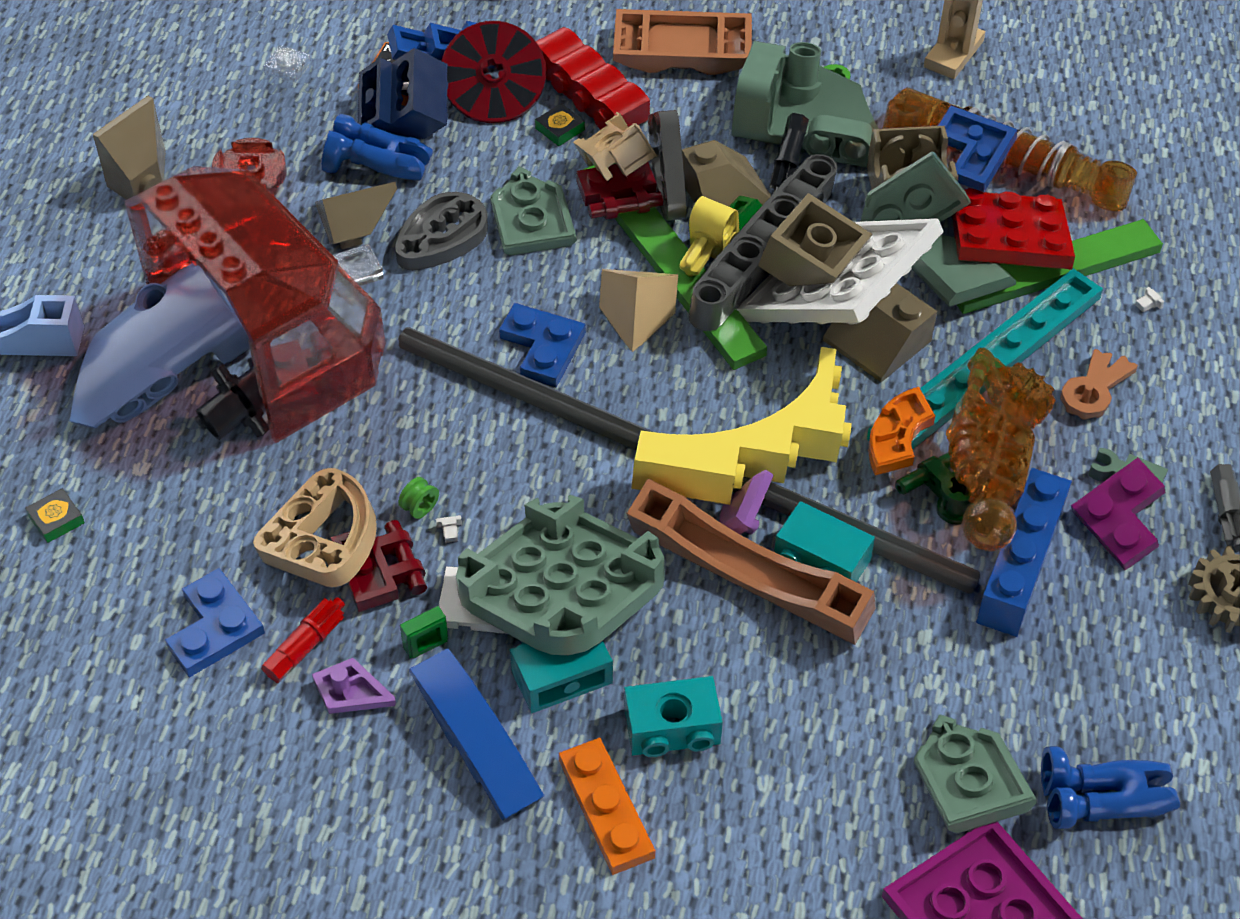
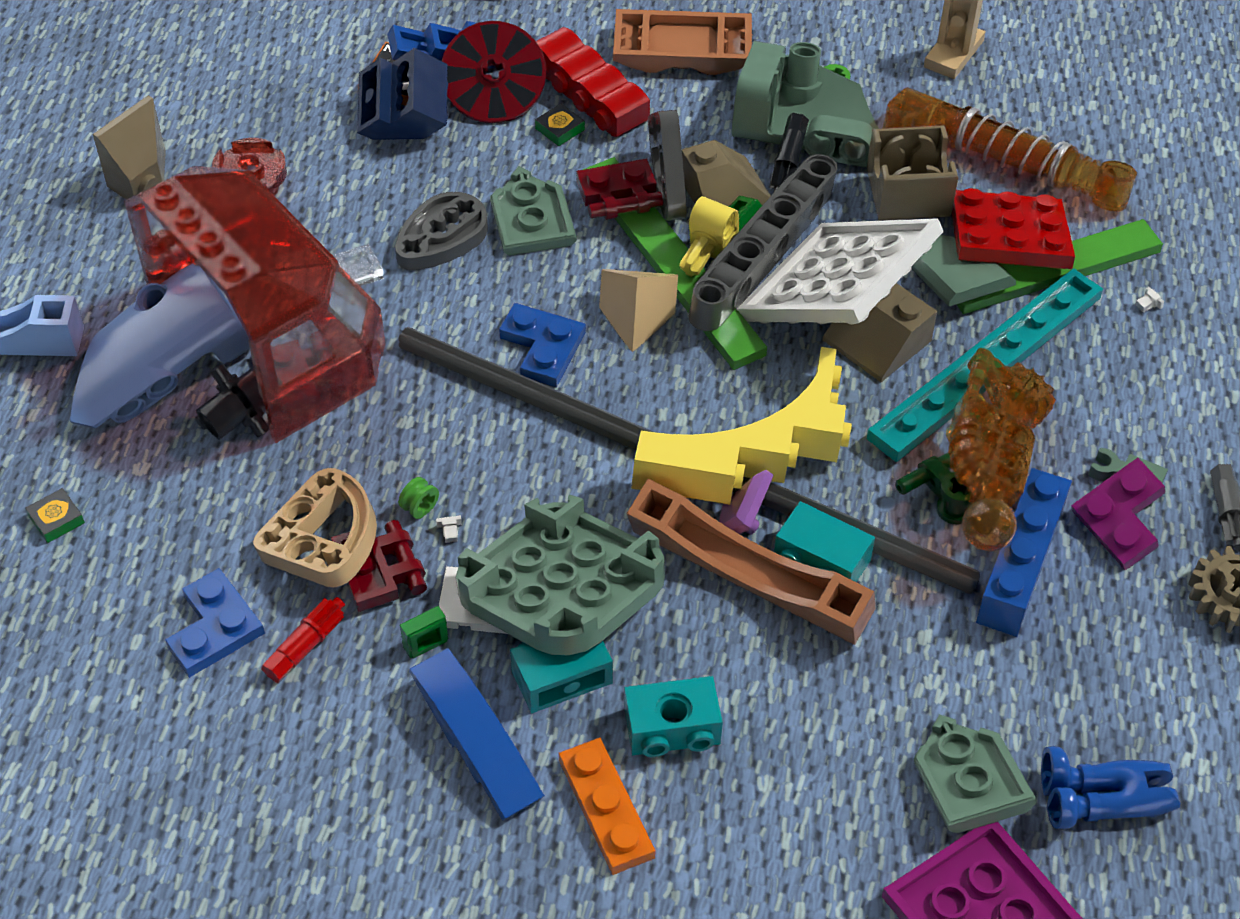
(287, 64): clear plate -> none
(351, 688): medium lavender piece -> none
(354, 213): dark tan slope -> none
(375, 149): blue piece -> none
(616, 144): tan piece -> none
(812, 245): dark tan slope -> none
(896, 428): orange tile -> none
(917, 192): sand green tile -> none
(983, 145): blue plate -> none
(1090, 394): nougat piece -> none

